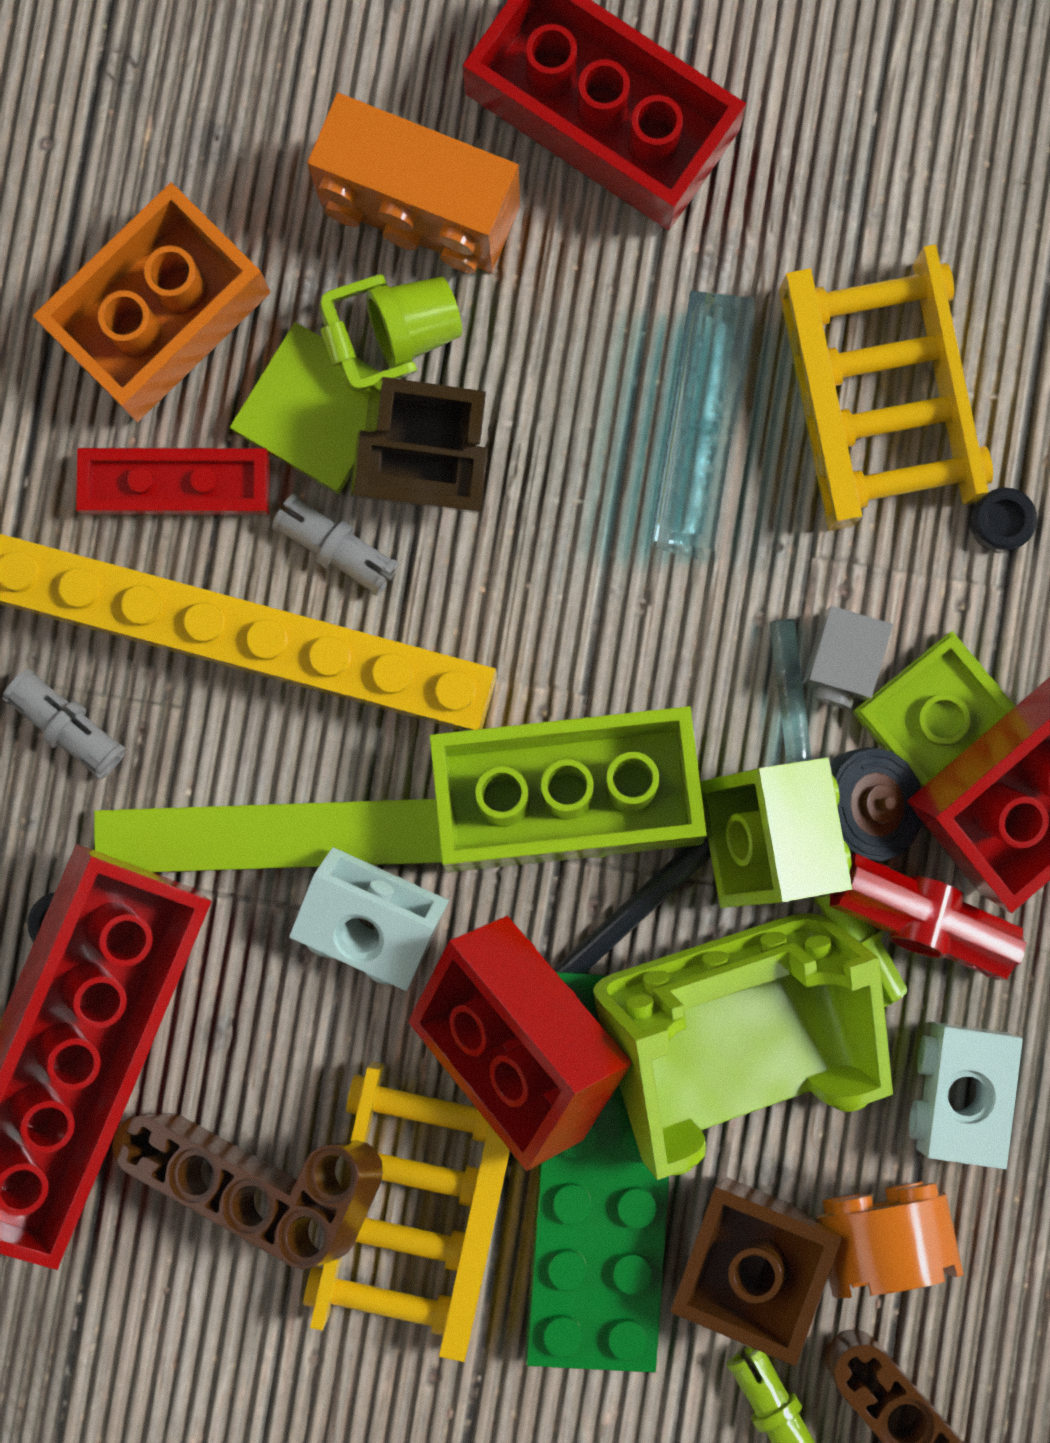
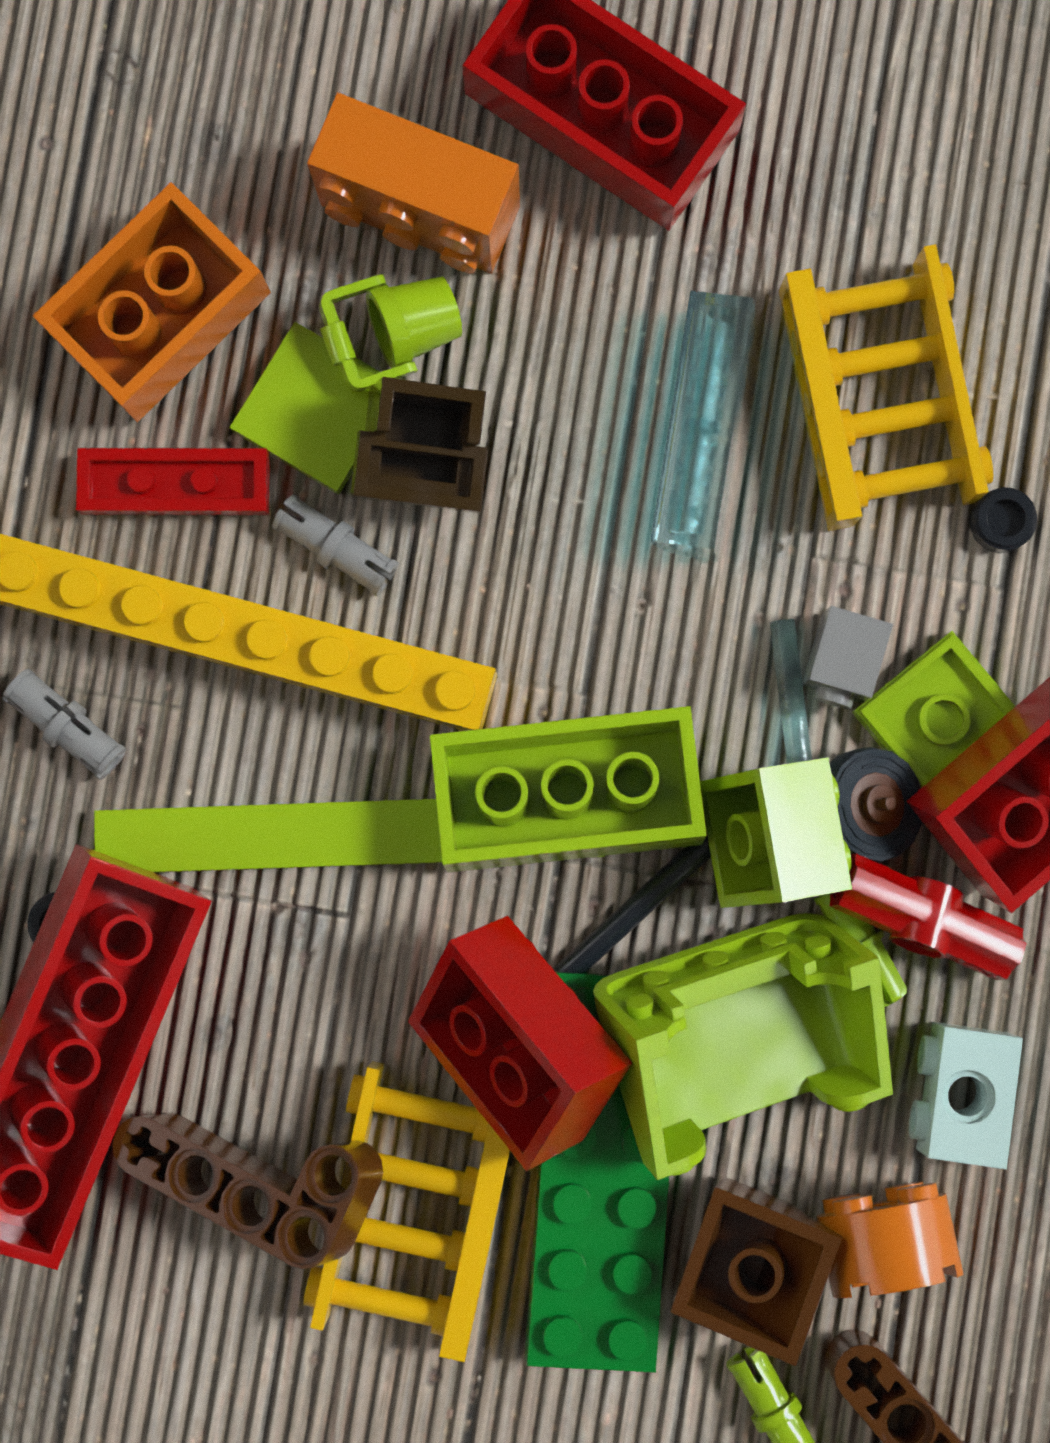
(354, 889): light aqua brick -> none

